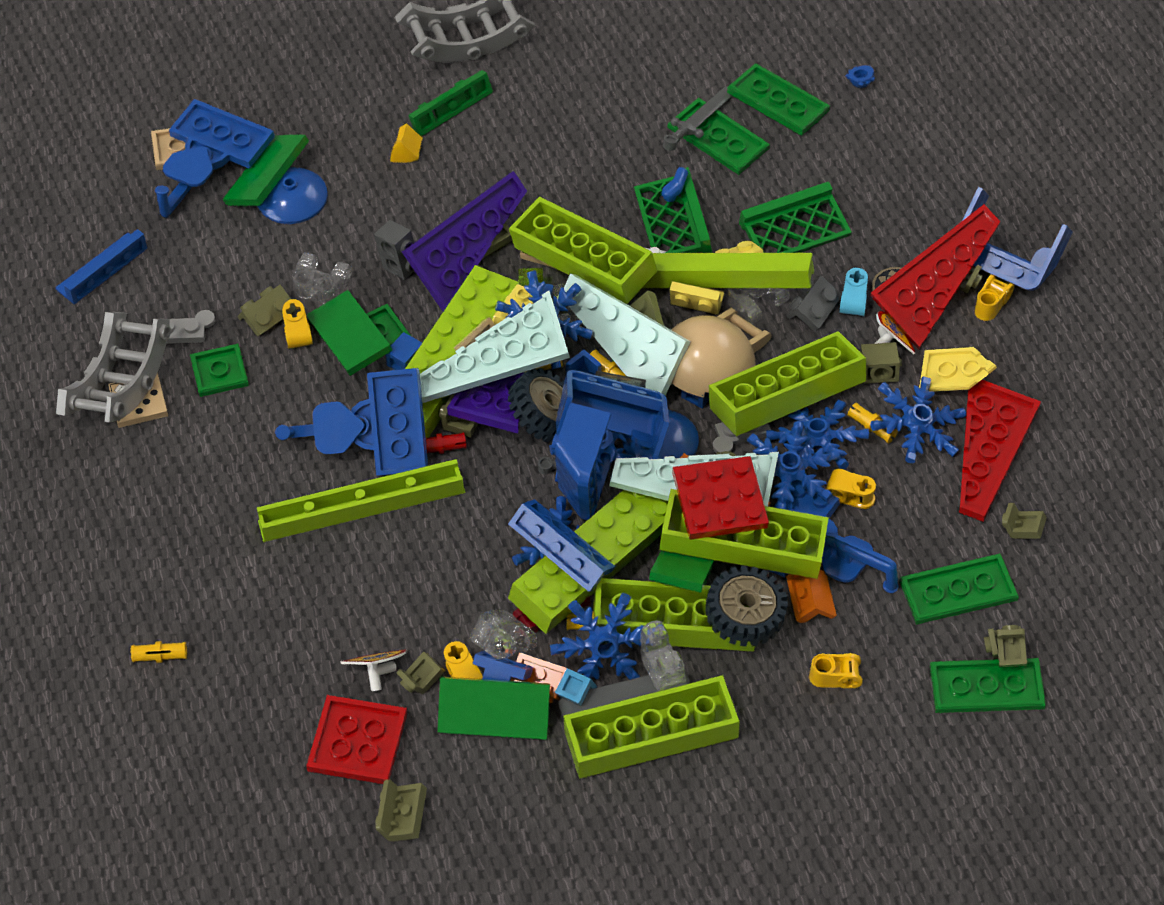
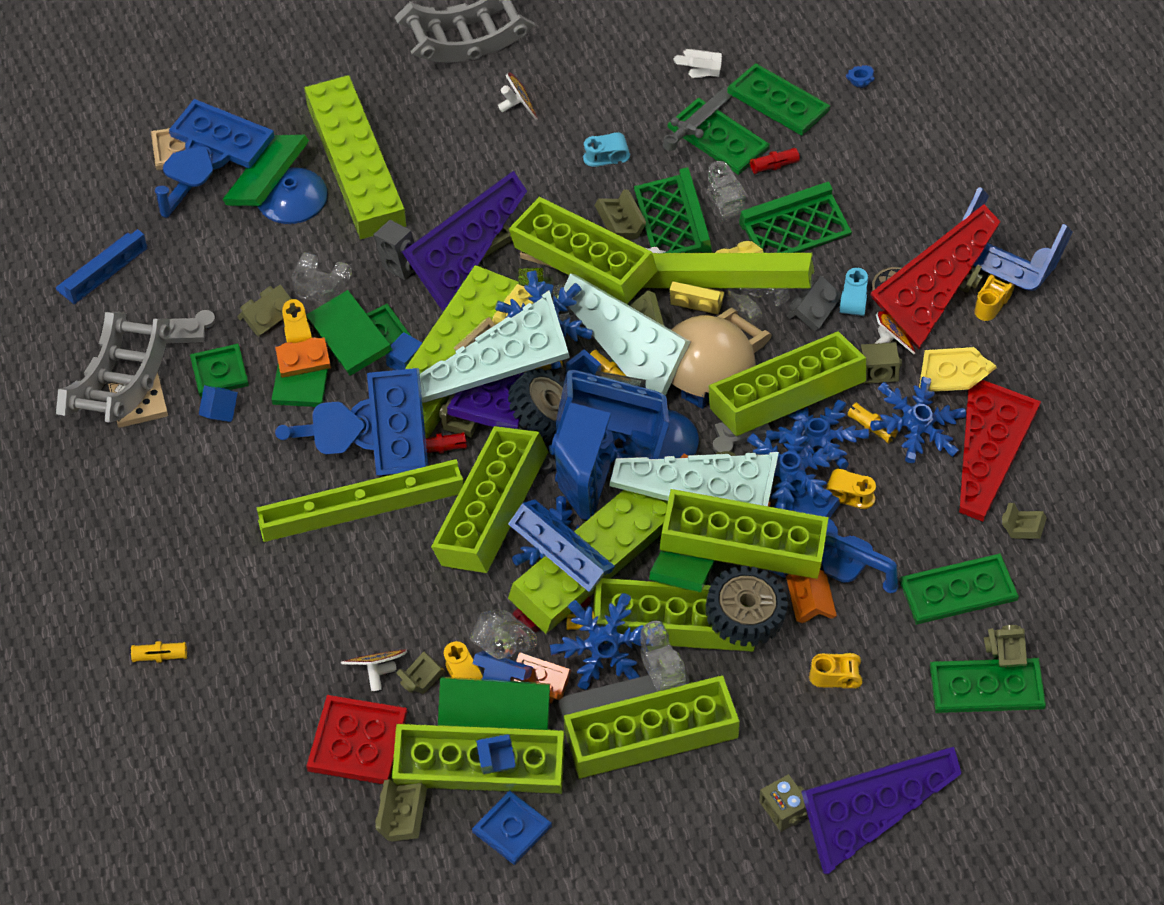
(218, 403): none -> blue panel
(300, 389): none -> green tile
(302, 357): none -> orange bracket
(354, 155): none -> lime brick
(407, 145): yellow tile -> none
(450, 103): green hinge -> none
(450, 759): none -> lime brick
(489, 499): none -> lime brick
(496, 754): none -> blue panel
(511, 827): none -> blue tile
(513, 99): none -> white shield
(574, 687): dark azure panel -> none
(607, 148): none -> medium azure piece
(621, 215): none -> olive bracket
(675, 186): blue arm -> none
(707, 62): none -> white rock
(720, 497): red plate -> none
(728, 192): none -> clear piece
(774, 160): none -> red pin
(784, 802): none -> olive head
(865, 805): none -> dark purple wing

